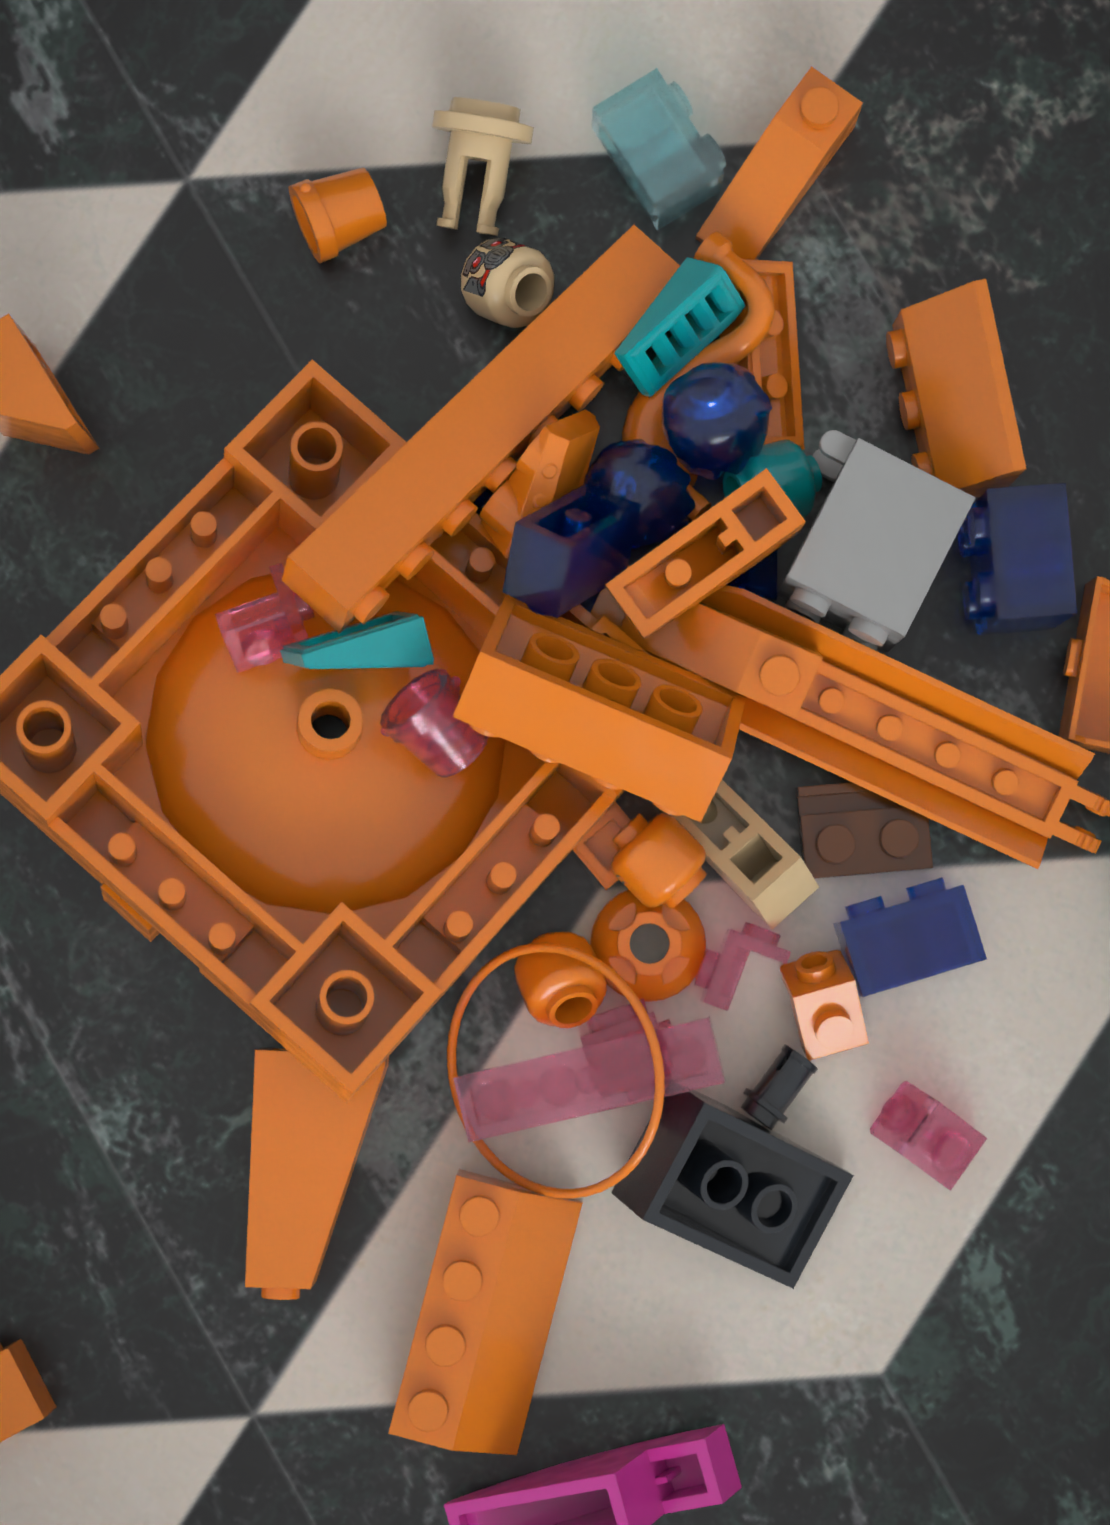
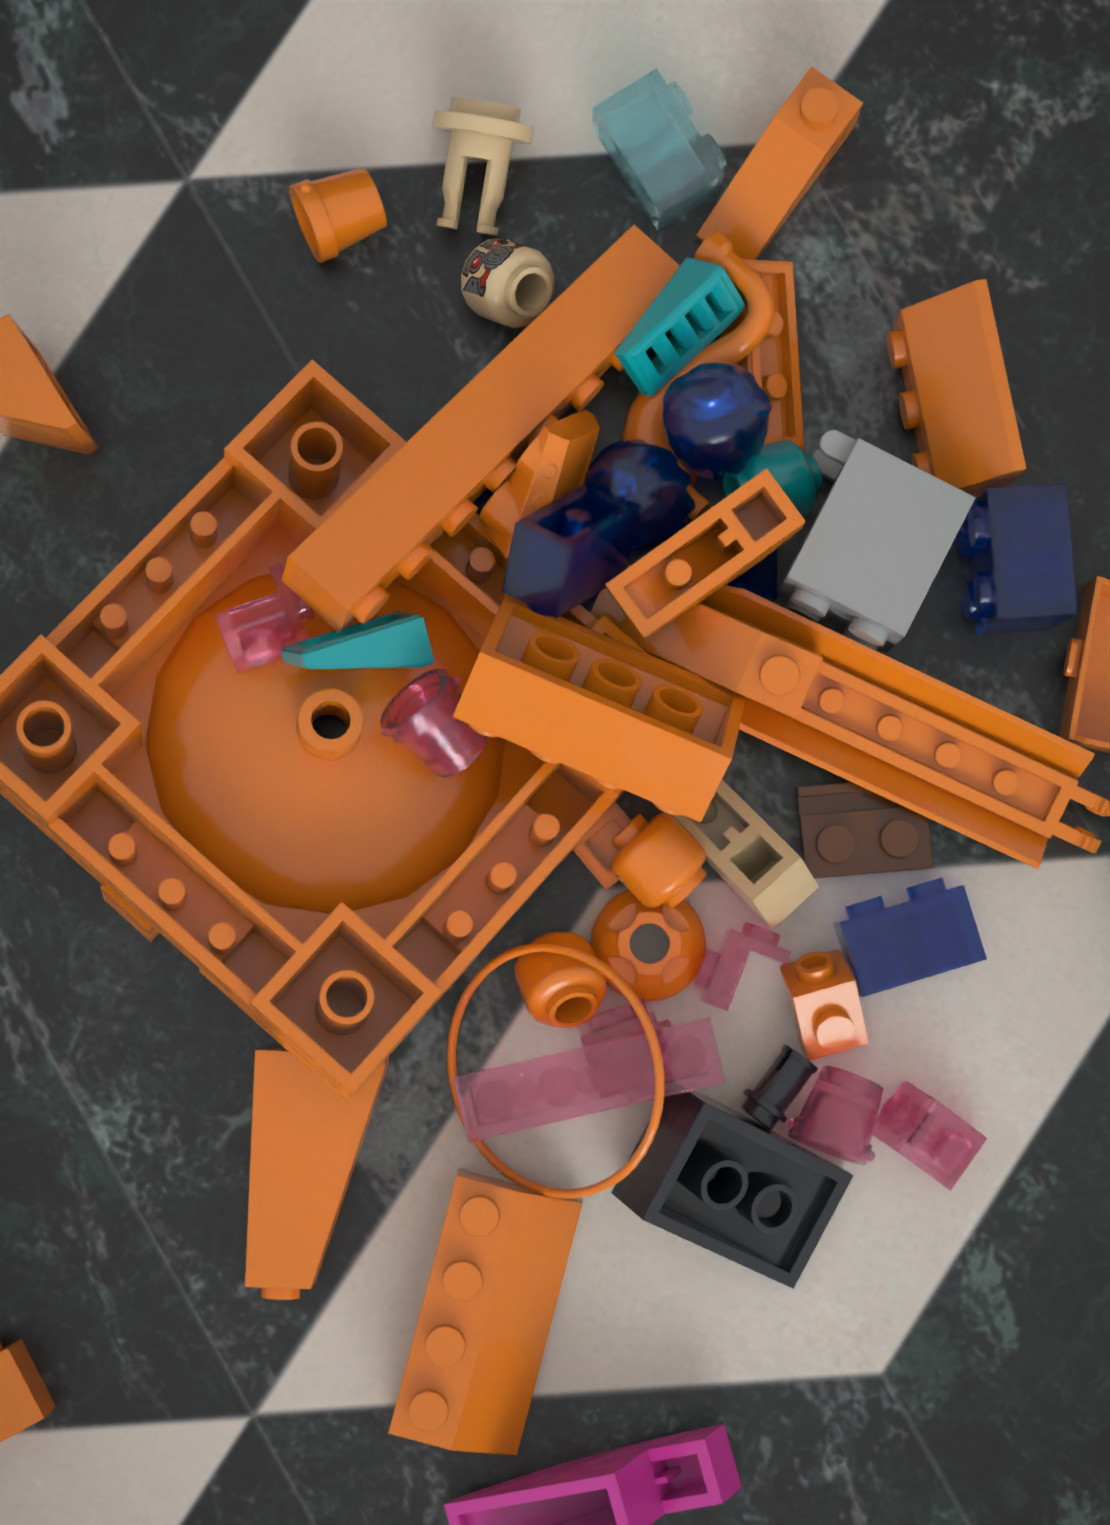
(839, 1116): none -> clear pink piece

